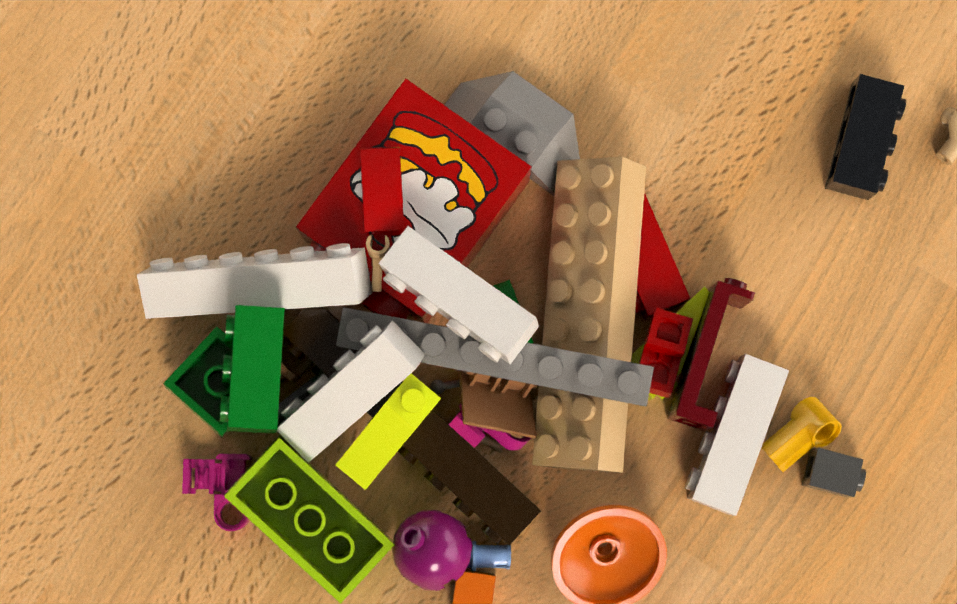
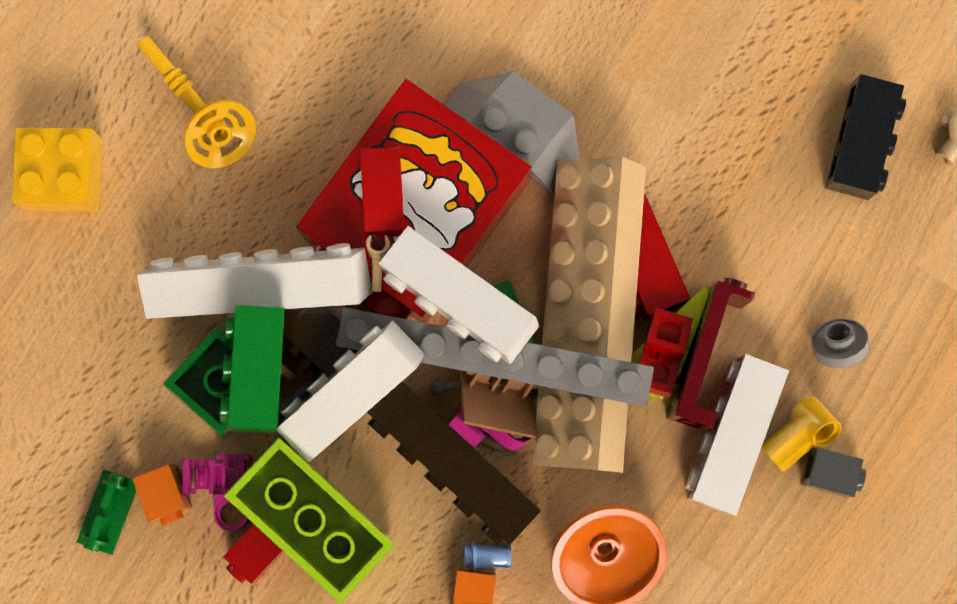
(57, 169): none -> yellow brick
(107, 513): none -> green hinge
(162, 494): none -> orange brick
(211, 124): none -> yellow dish
(252, 555): none -> red brick
(388, 431): neon yellow slope -> none
(431, 549): magenta cylinder -> none
(840, 343): none -> light grey plate

